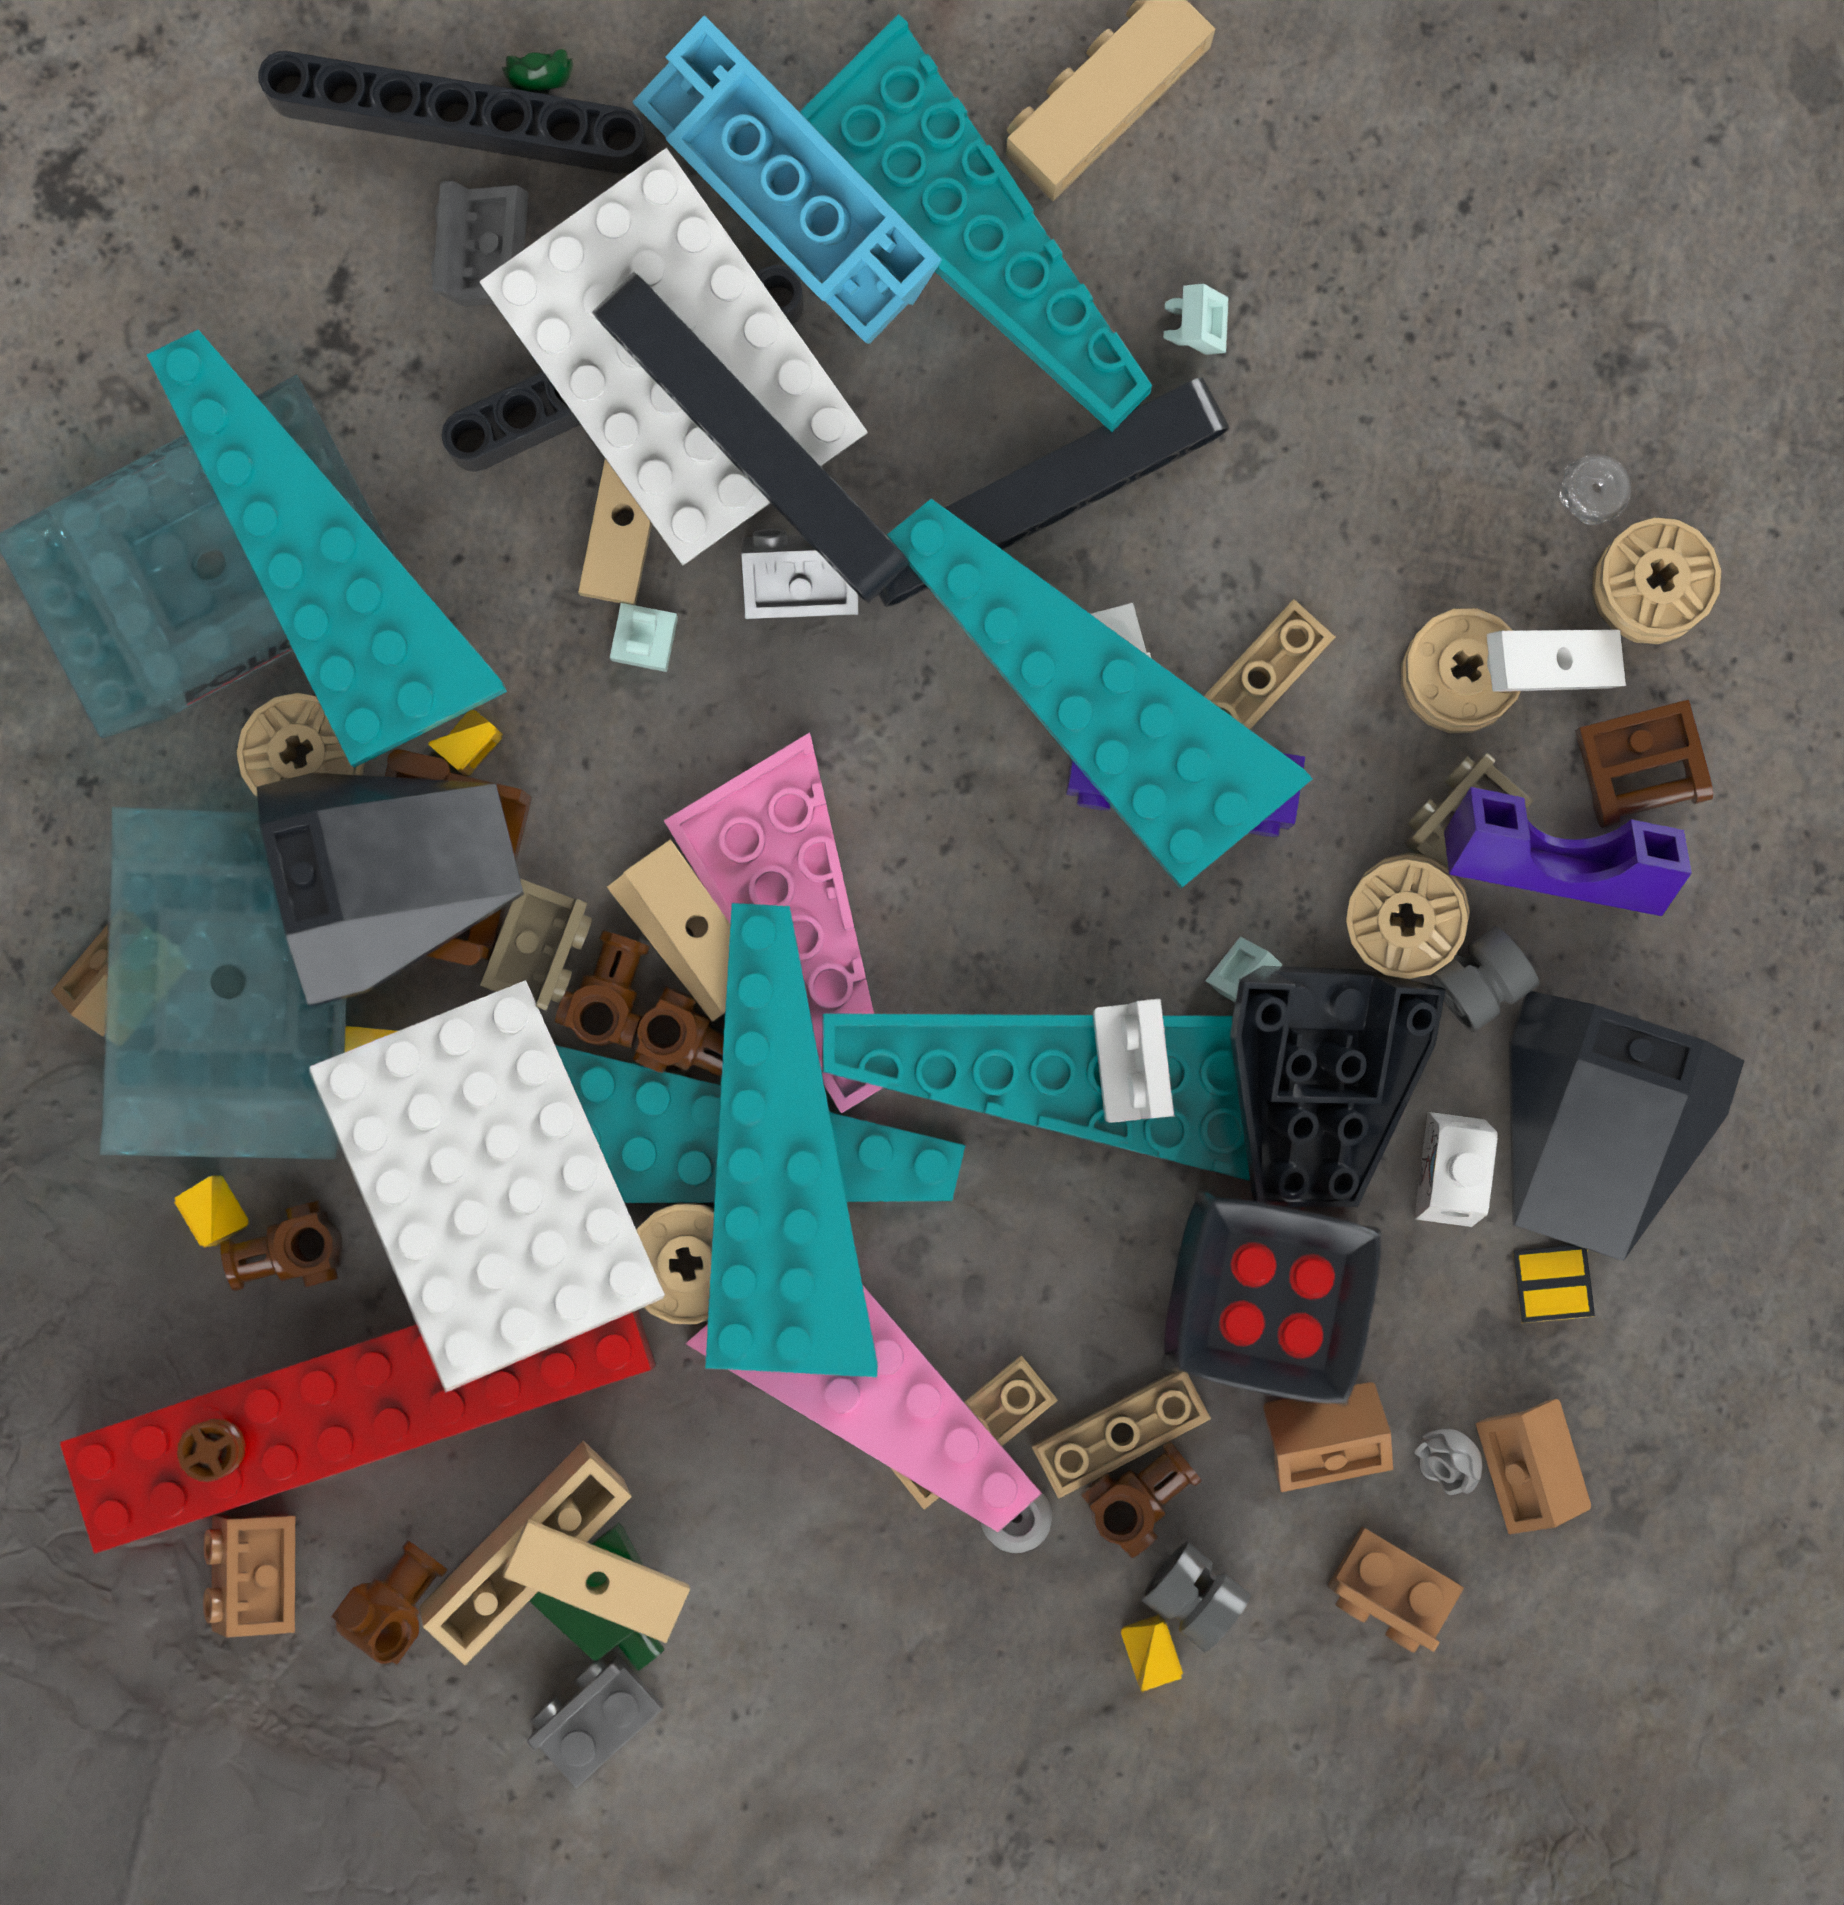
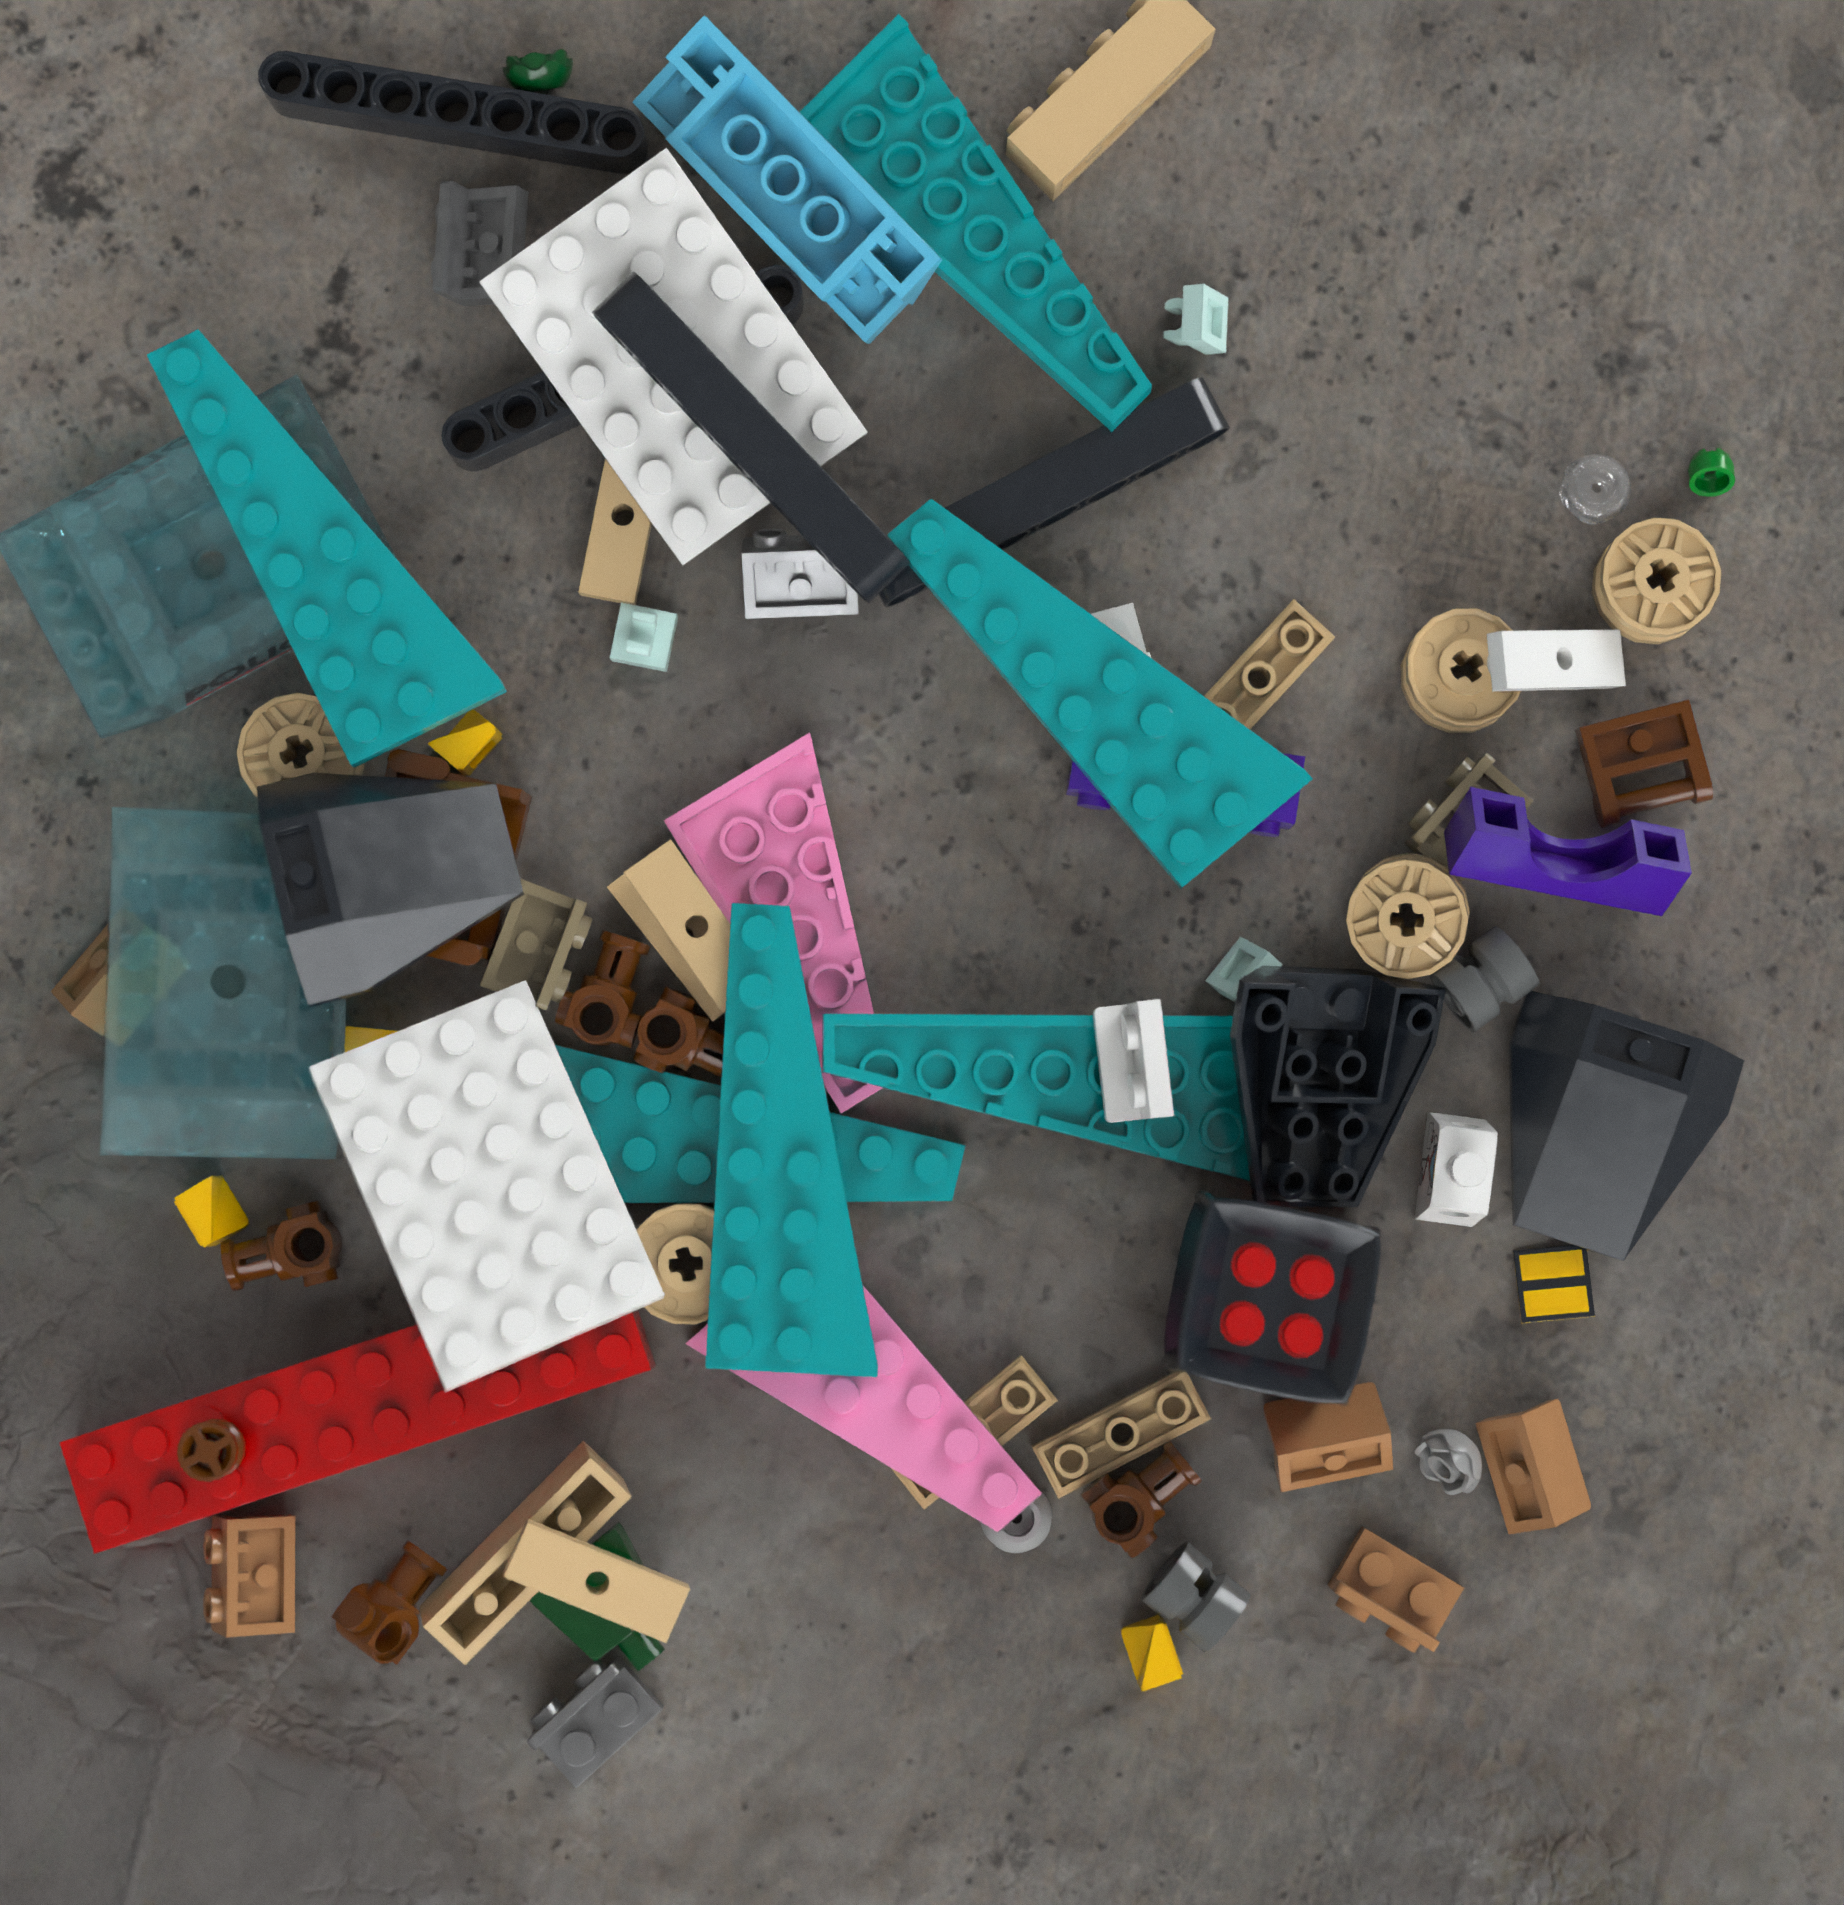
(1711, 484): none -> green hinge

